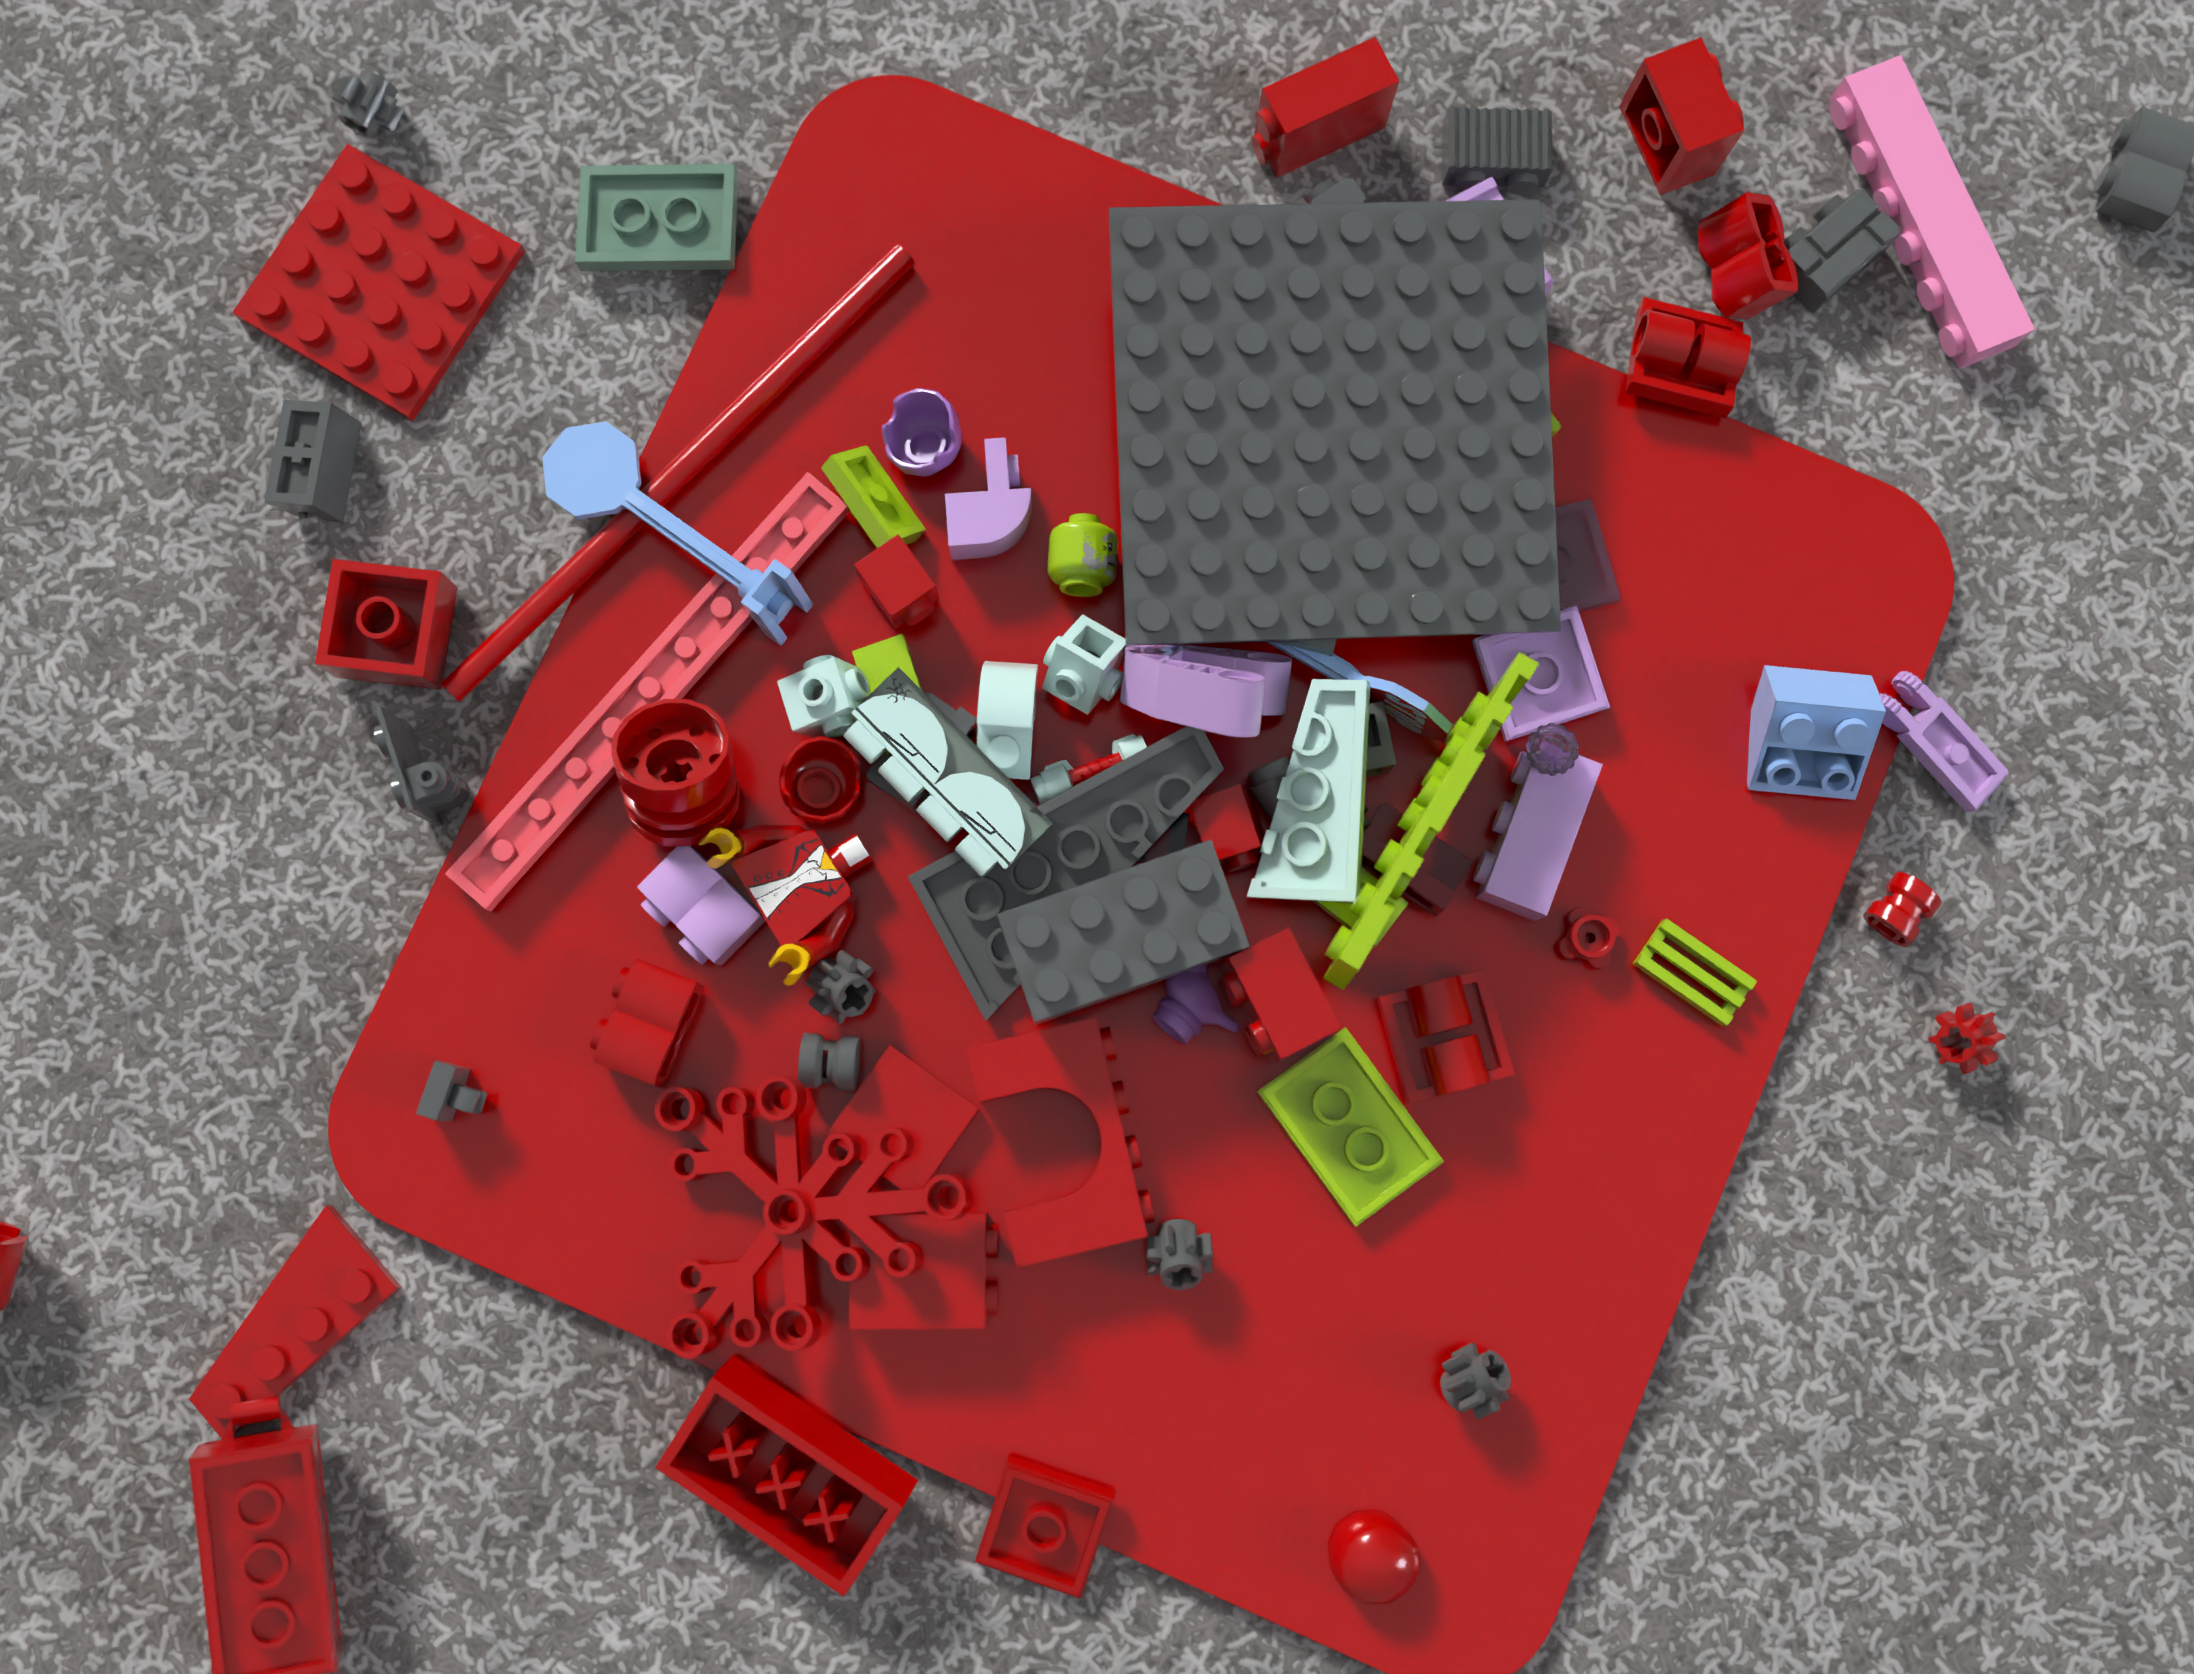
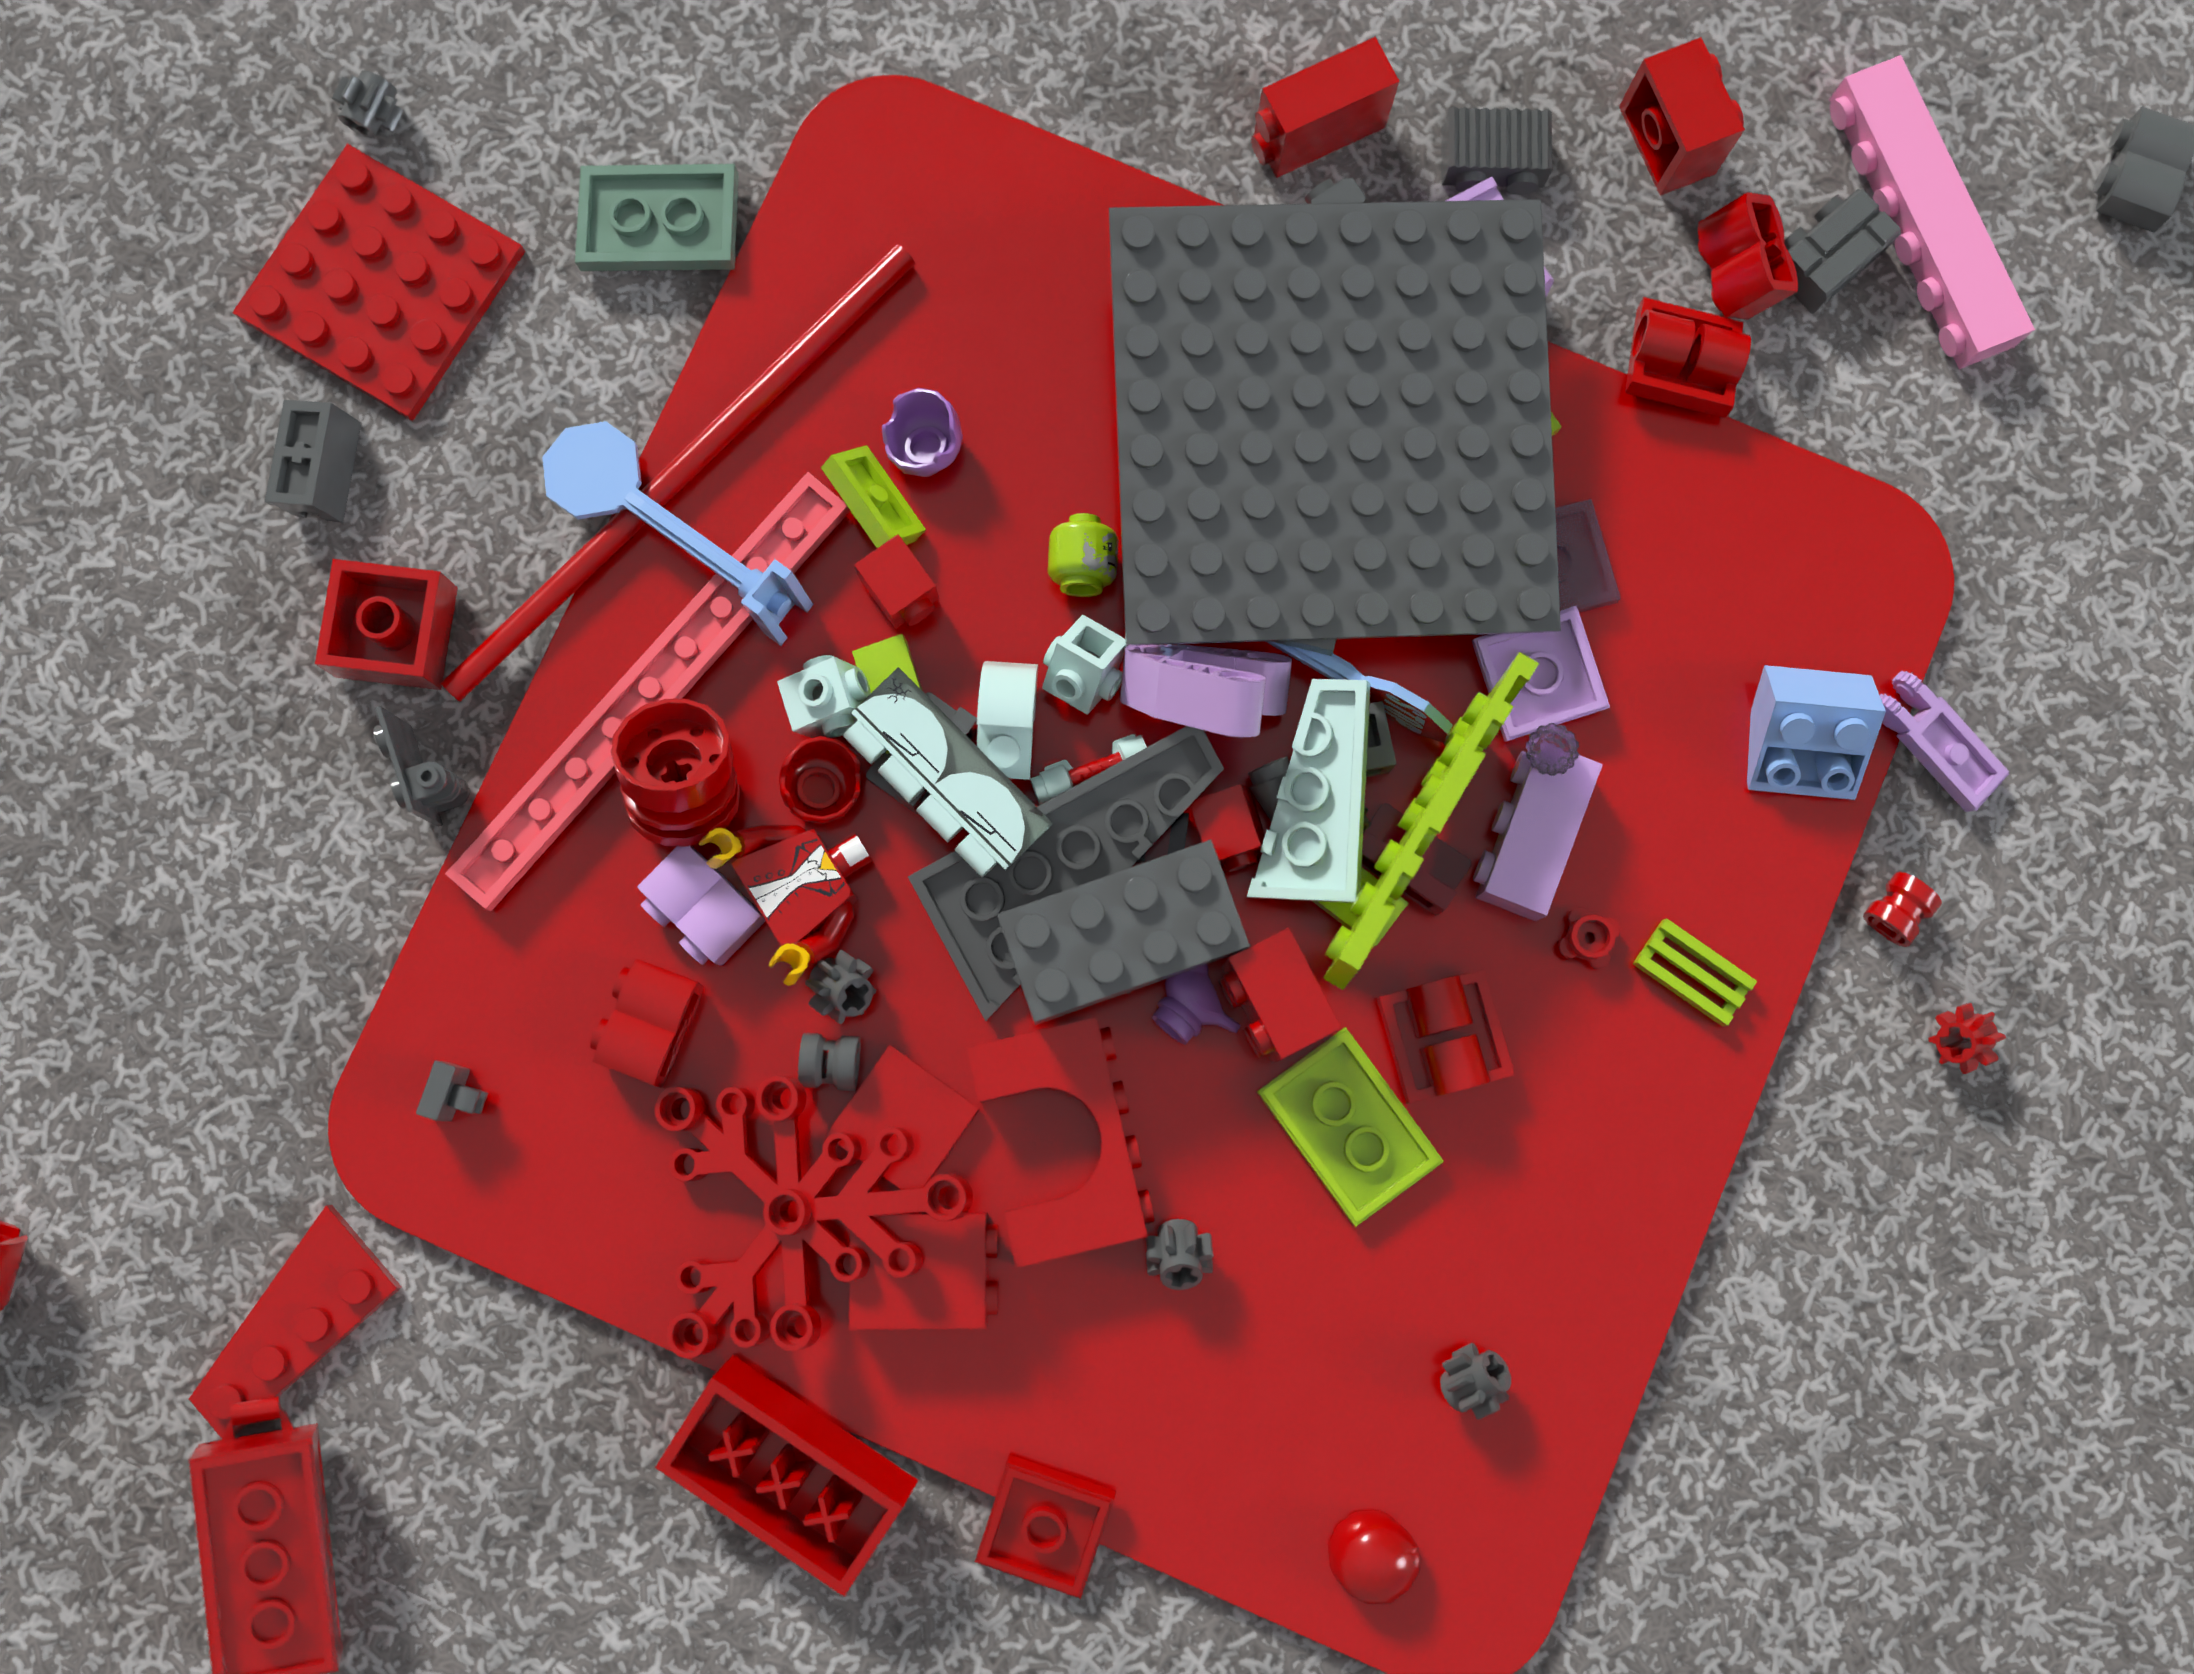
(990, 520): lavender brick -> none

